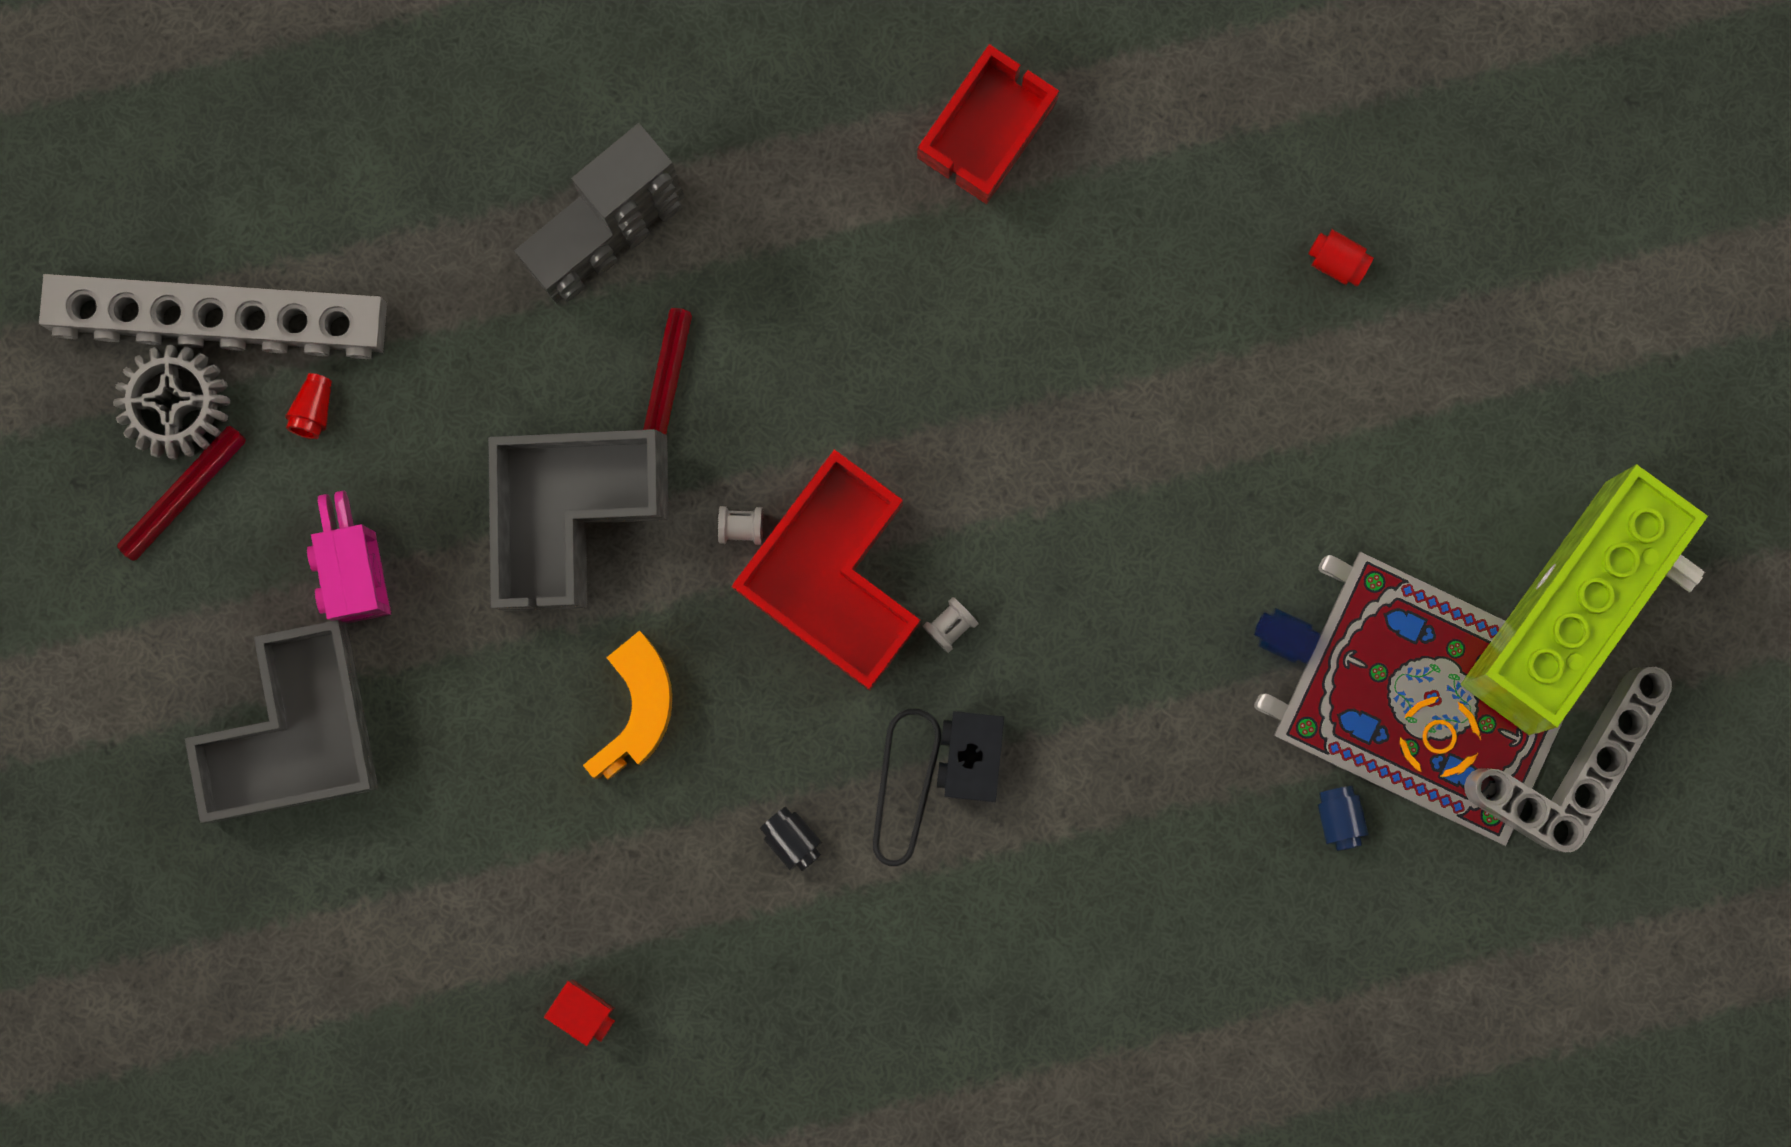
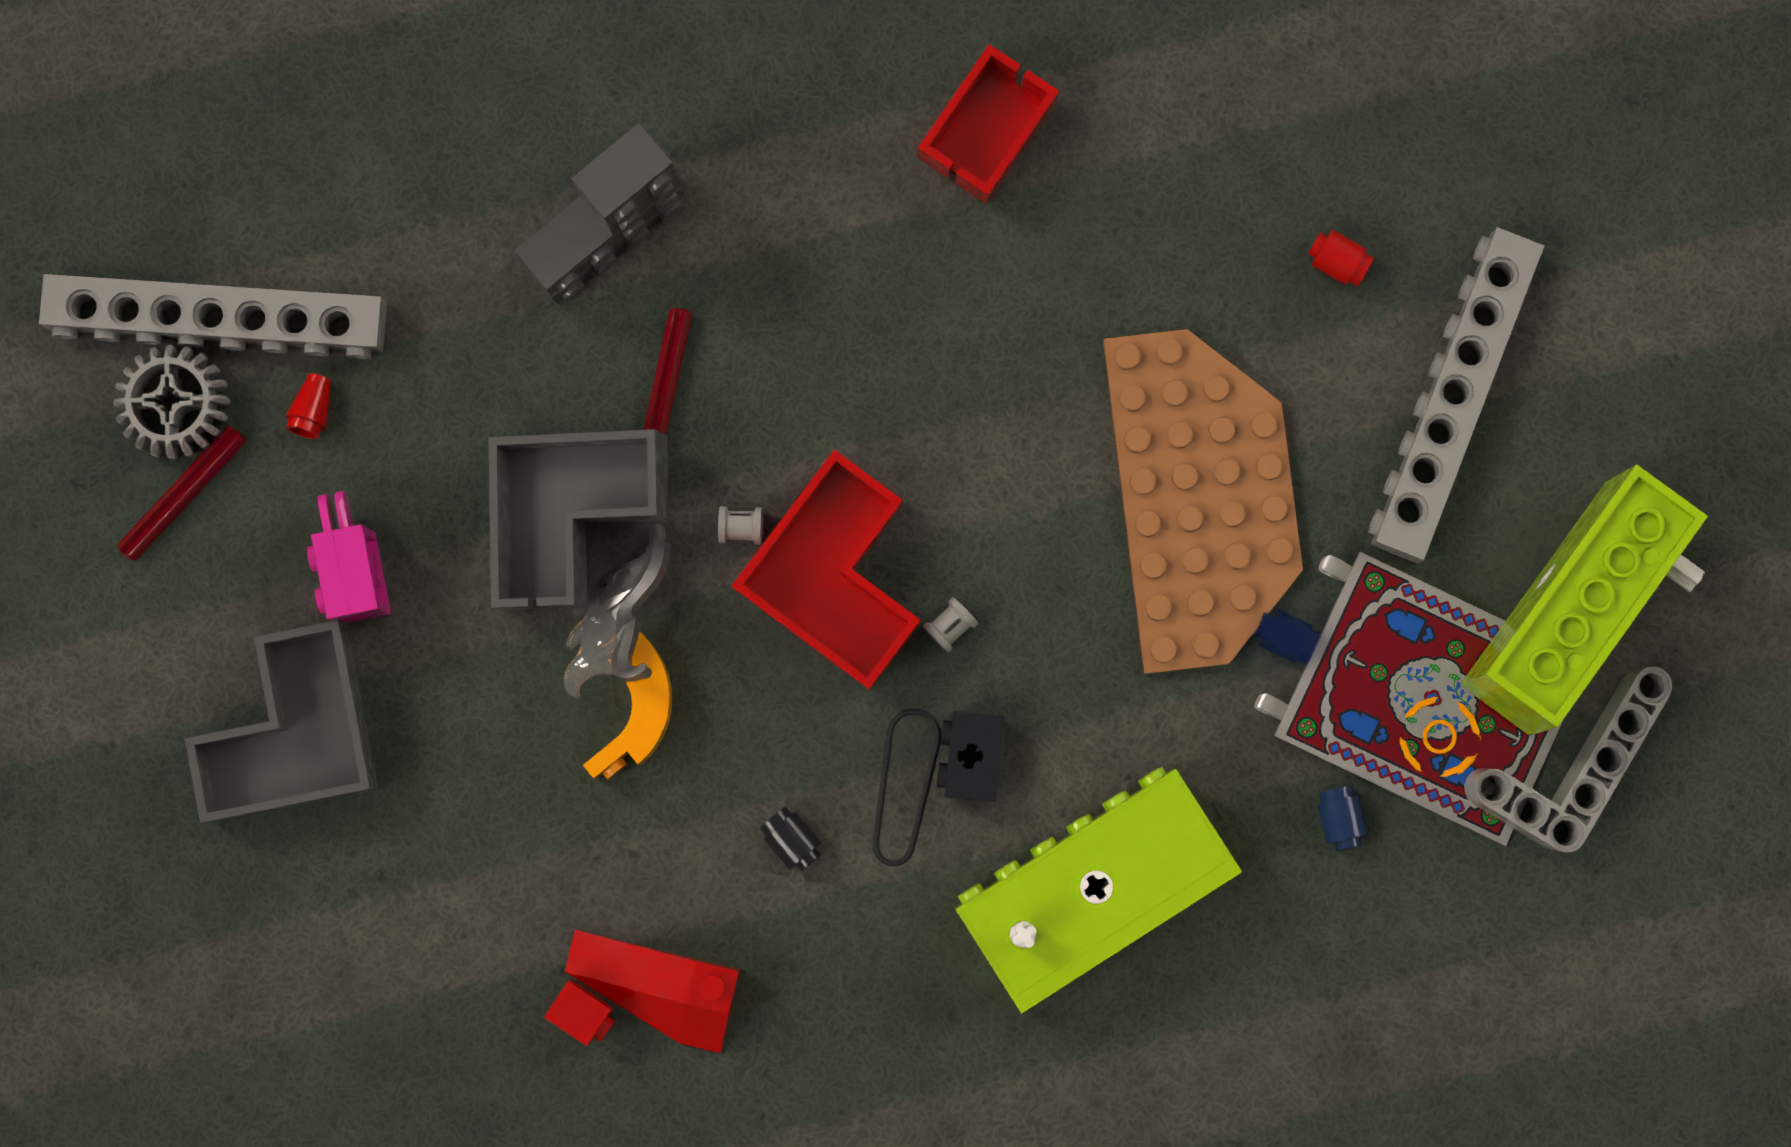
(611, 626): none -> piece
(666, 990): none -> red wedge
(1154, 862): none -> lime piece
(1199, 497): none -> medium nougat plate
(1518, 260): none -> light grey brick

